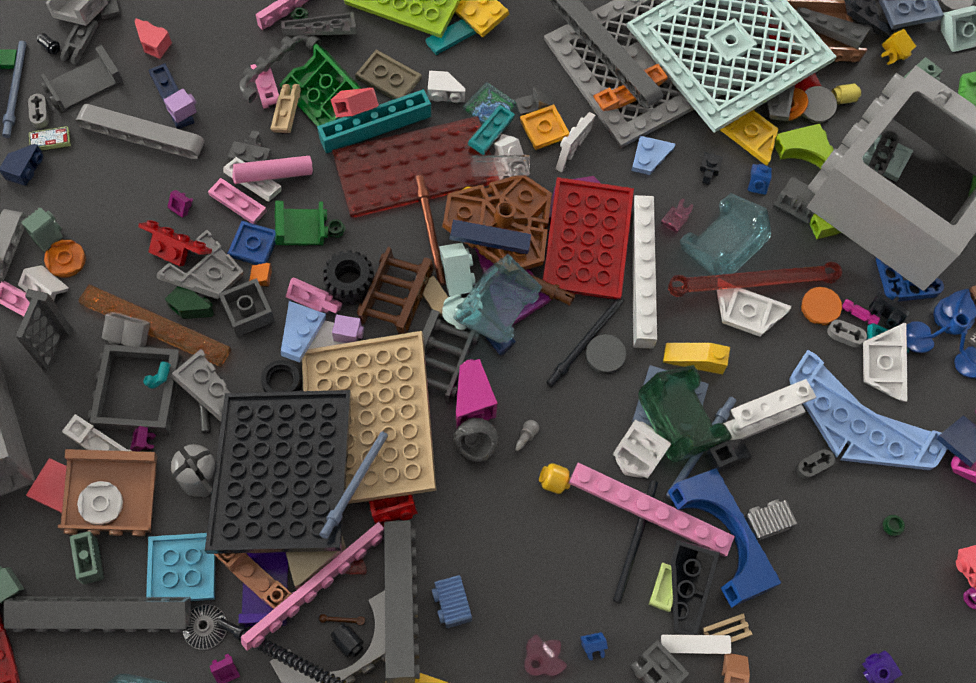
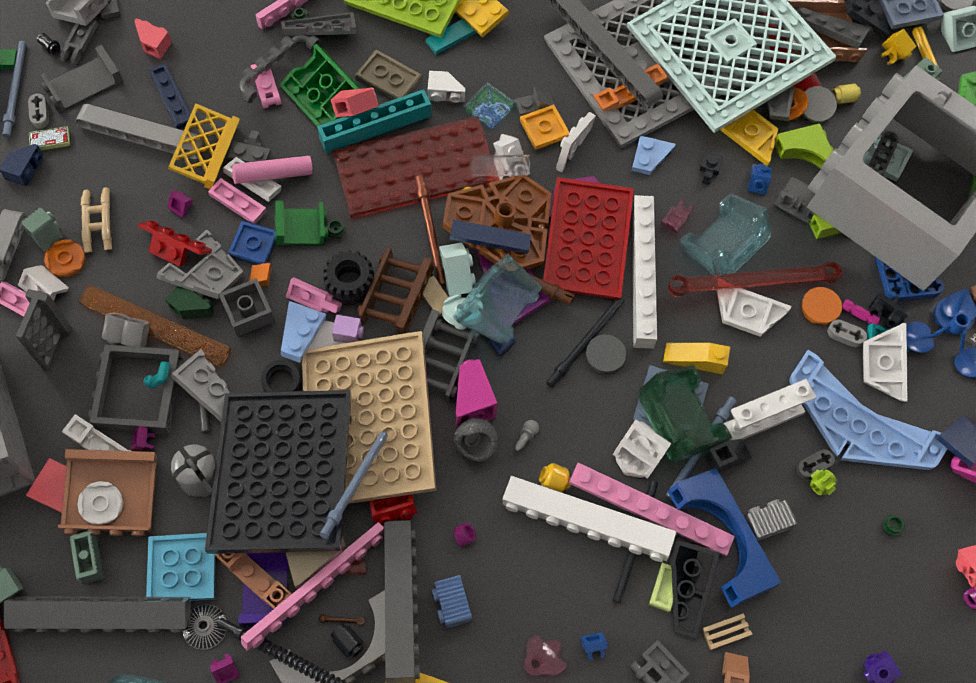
(104, 208): none -> tan piece
(180, 105): lavender brick -> none
(217, 155): none -> yellow fence
(285, 109): tan hinge -> none
(464, 534): none -> magenta tile
(491, 129): teal tile -> none
(589, 518): none -> white brick
(697, 644): white sticker -> none
(823, 482): none -> lime gear
(923, 44): none -> yellow axle

